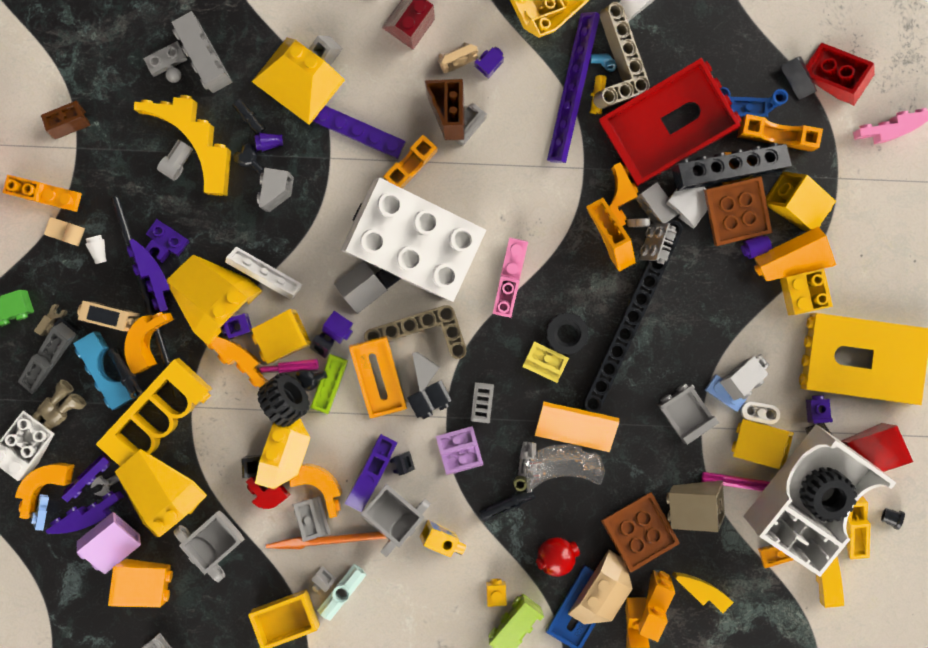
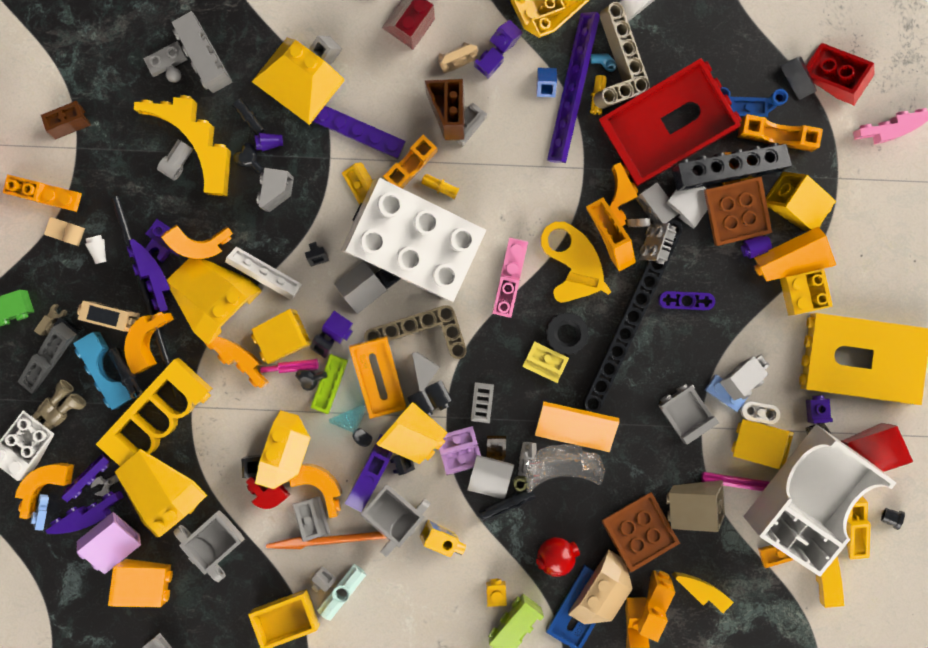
(195, 249): none -> light orange arch
(245, 326): dark purple brick -> none
(283, 399): black tyre -> none
(316, 255): none -> black tile
(351, 419): none -> clear light blue slope
(358, 180): none -> yellow slope
(362, 438): none -> black piece
(413, 435): none -> yellow slope
(440, 186): none -> yellow axle
(490, 477): none -> light grey slope
(496, 447): none -> dark brown slope
(506, 36): none -> dark purple brick
(546, 82): none -> blue brick
(586, 269): none -> yellow animal
(700, 306): none -> dark purple beam
(838, 504): black tyre -> none

